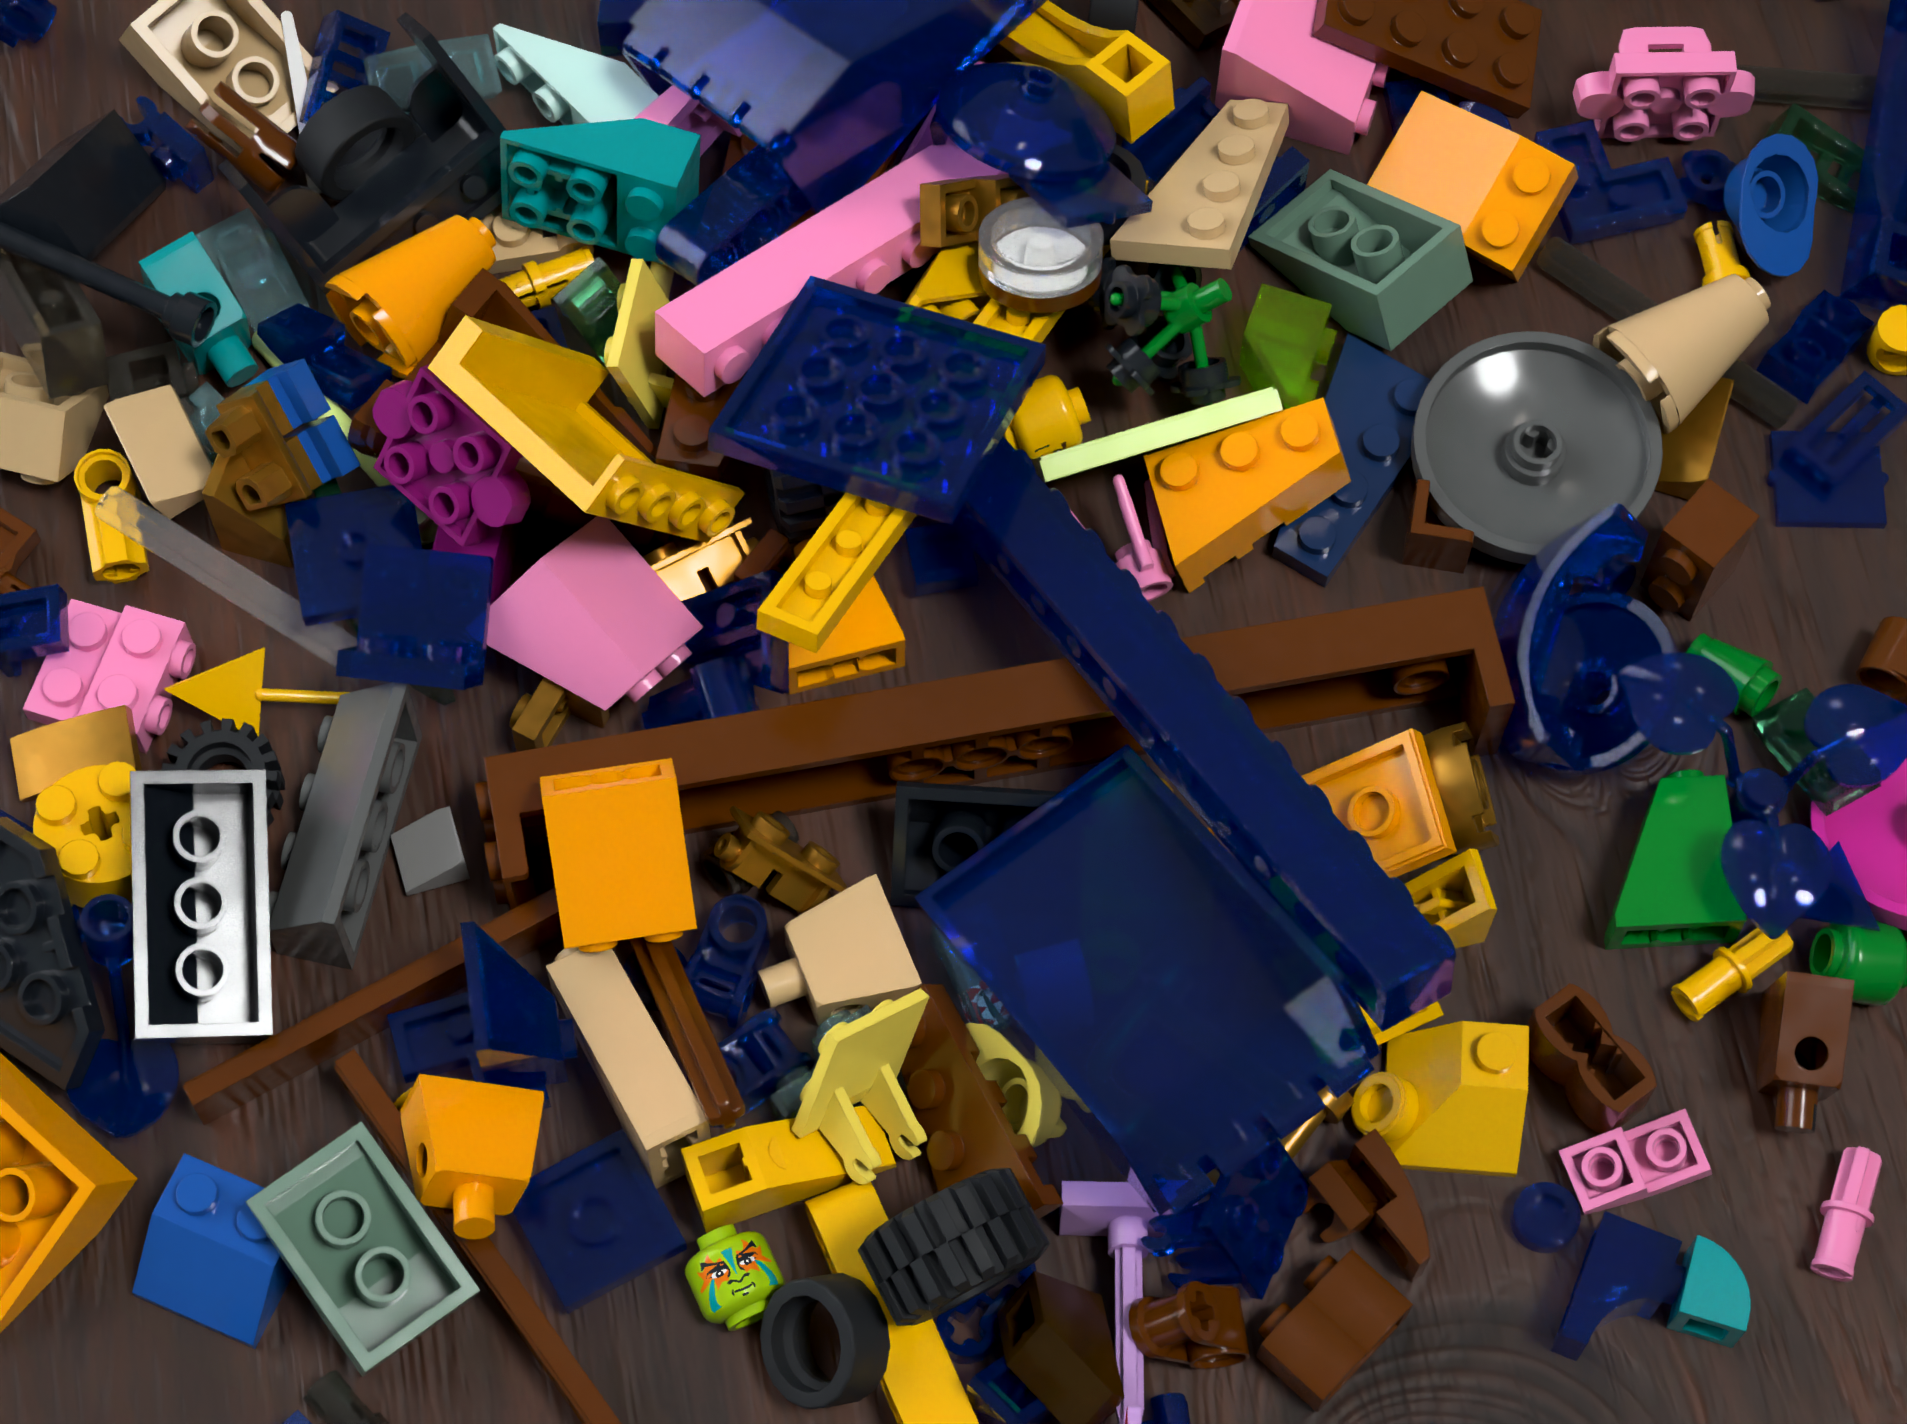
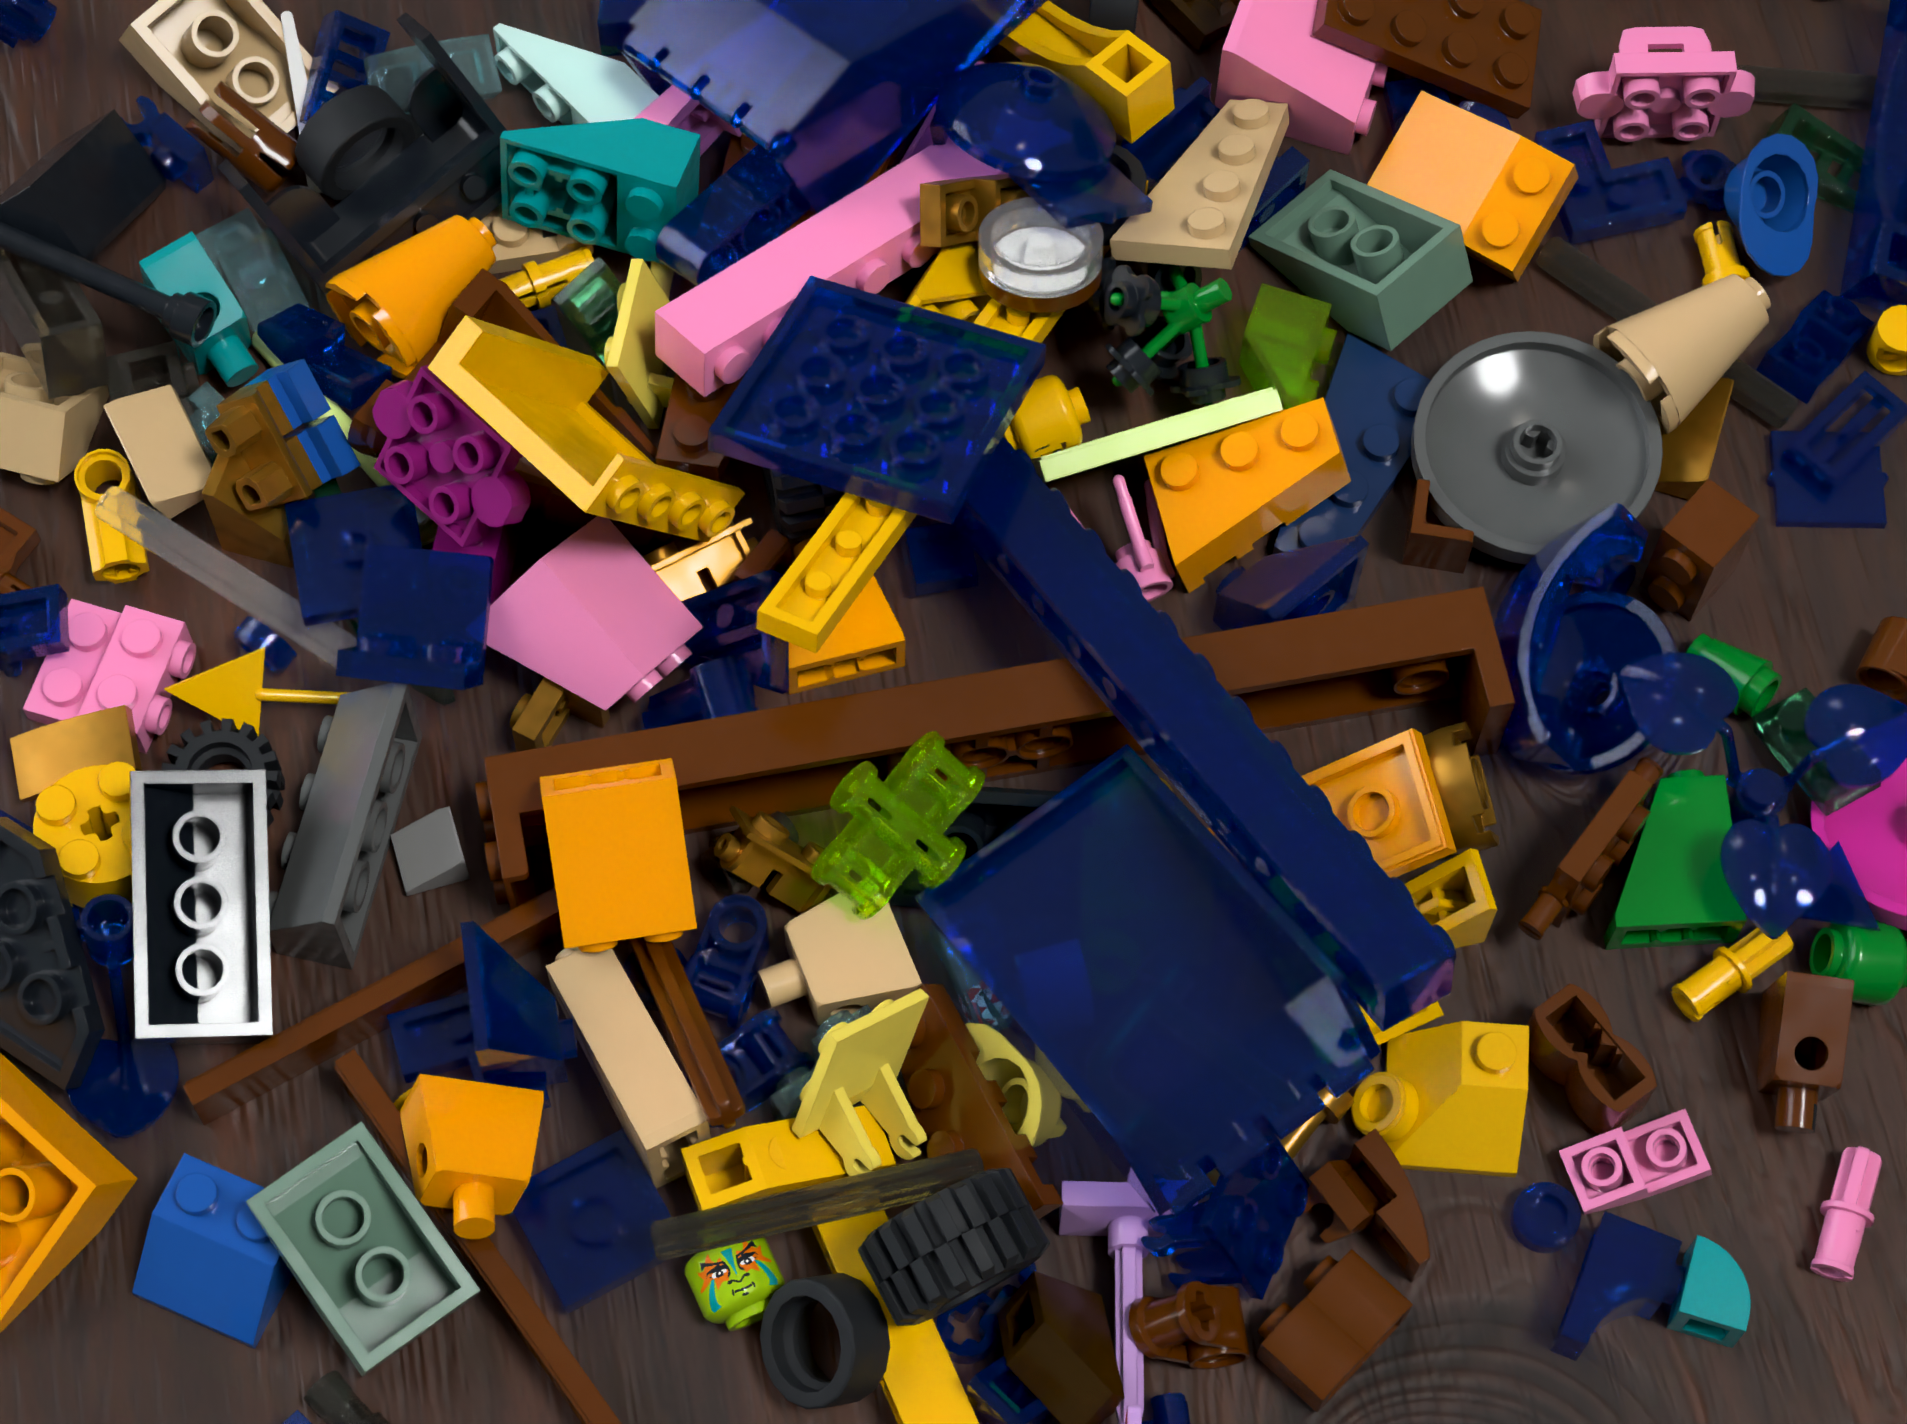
(255, 635): none -> clear blue tile
(811, 1205): none -> clear smoke axle
(913, 807): none -> clear neon green axle
(1292, 584): none -> clear blue slope
(1599, 848): none -> reddish brown plate

